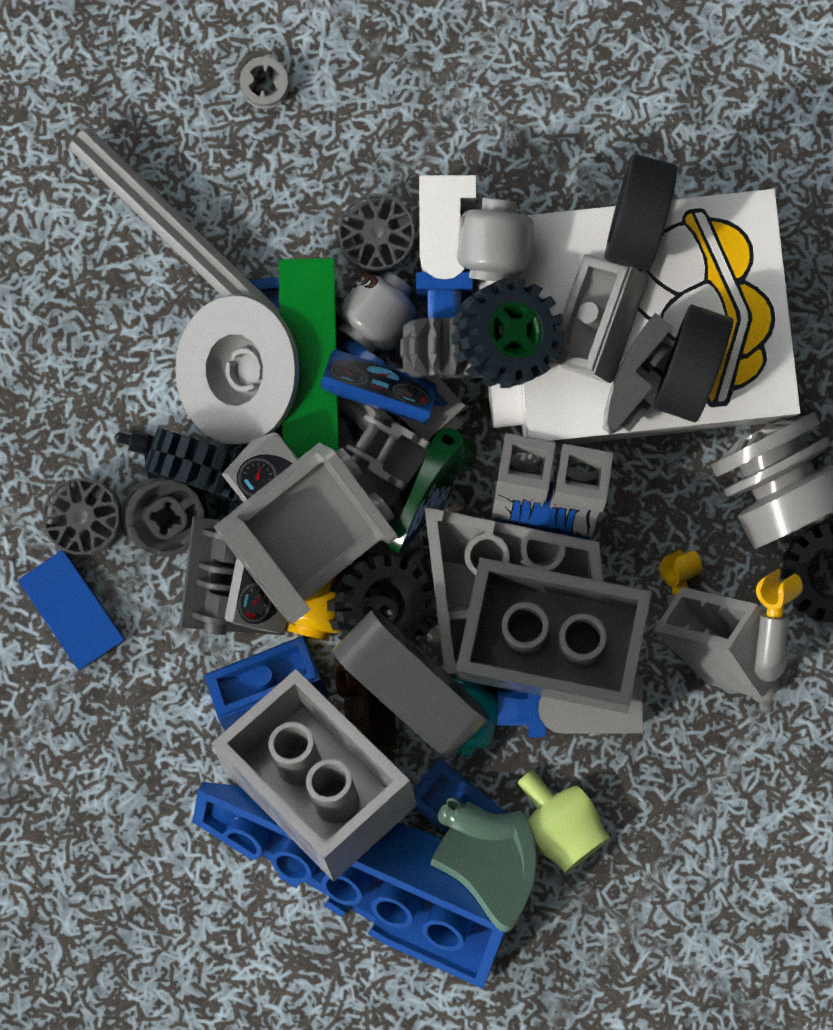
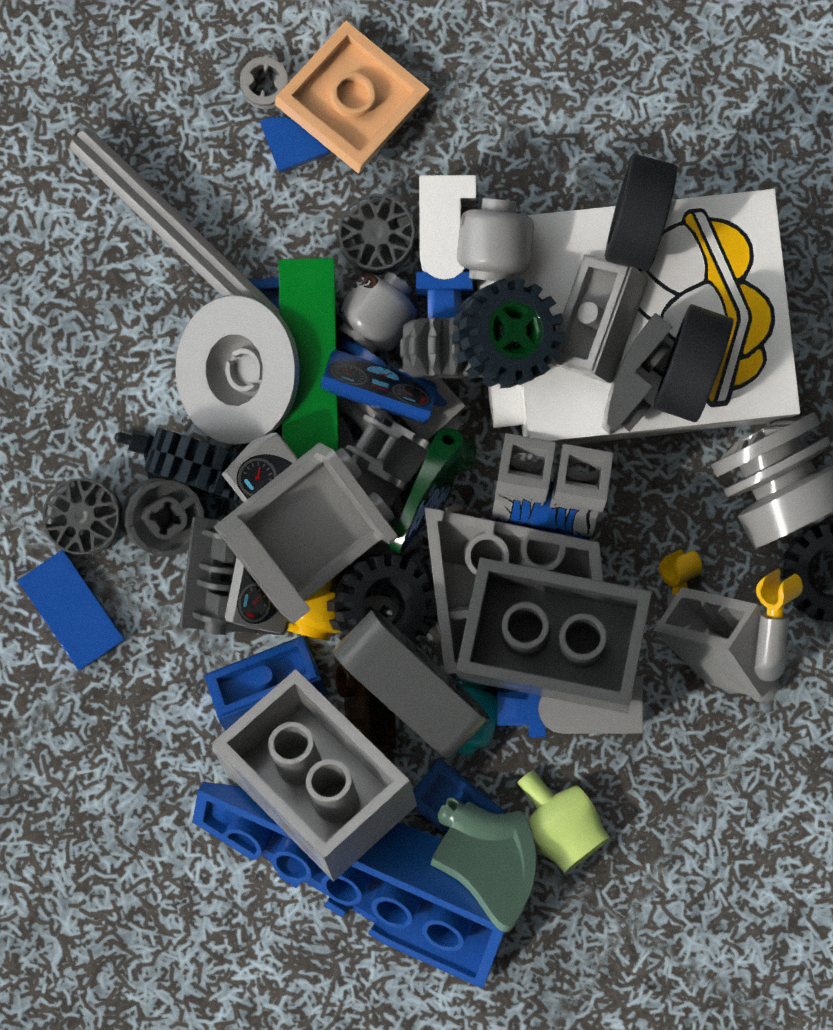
(291, 143): none -> blue tile
(351, 96): none -> light nougat plate

